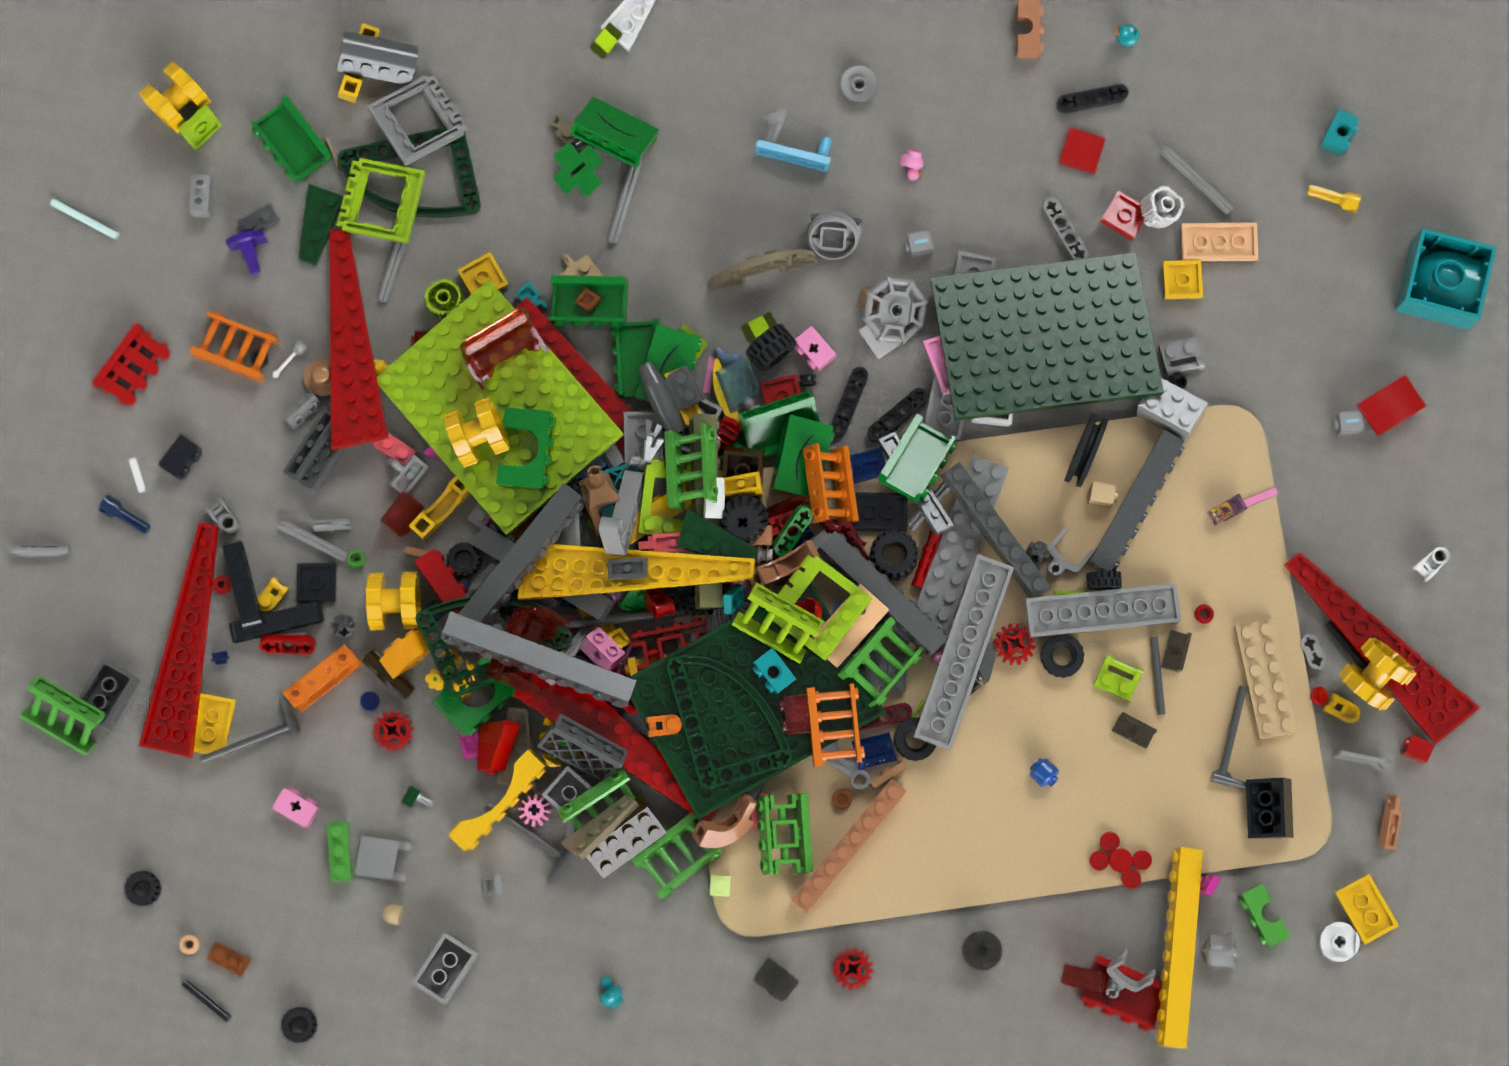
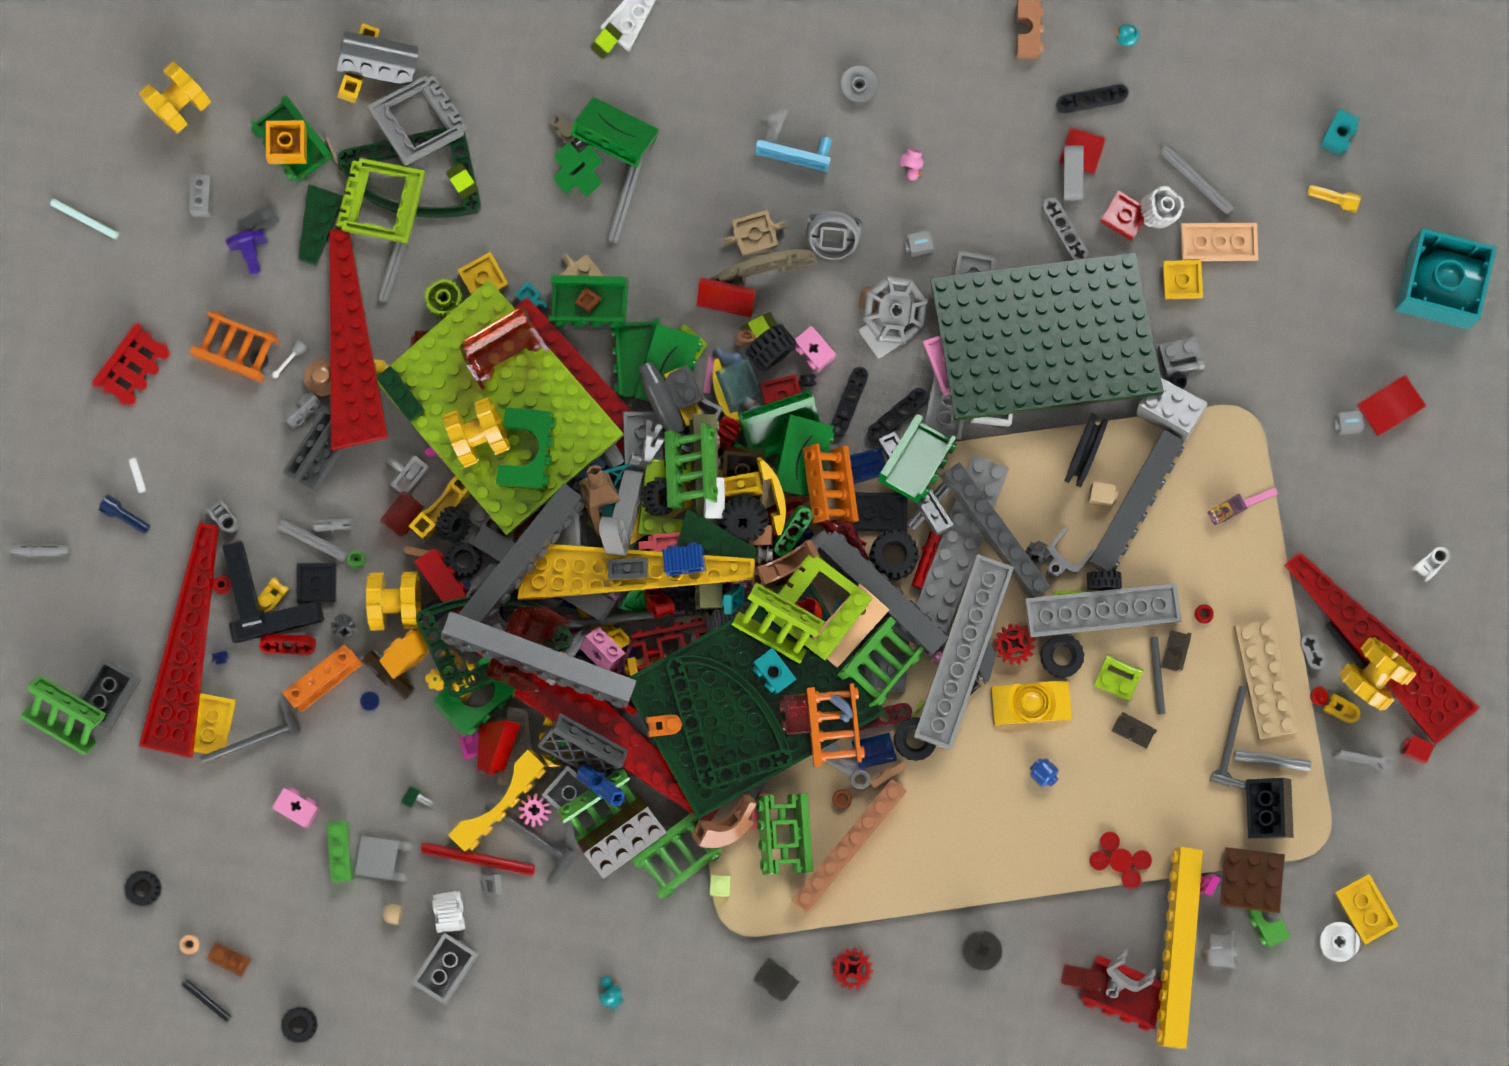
(180, 457): black brick -> none
(200, 127): lime plate -> none
(286, 142): none -> light orange brick
(387, 737): red gear -> none
(395, 449): coral hinge -> none
(400, 394): none -> dark green plate
(448, 912): none -> white brick
(460, 527): none -> black tyre
(462, 180): none -> clear neon green sticker
(478, 858): none -> red axle
(599, 828): dark tan wing -> none
(600, 785): none -> blue piece
(650, 498): none -> black tyre
(684, 559): none -> blue brick
(725, 297): none -> red tile
(745, 338): none -> nougat plate
(755, 233): none -> tan plate
(778, 517): none -> yellow slope
(844, 706): none -> sand blue arm
(1031, 703): none -> yellow slope
(1073, 173): none -> light grey beam
(1252, 880): none -> reddish brown plate
(1272, 760): none -> light grey axle
(1390, 823): nougat hinge -> none

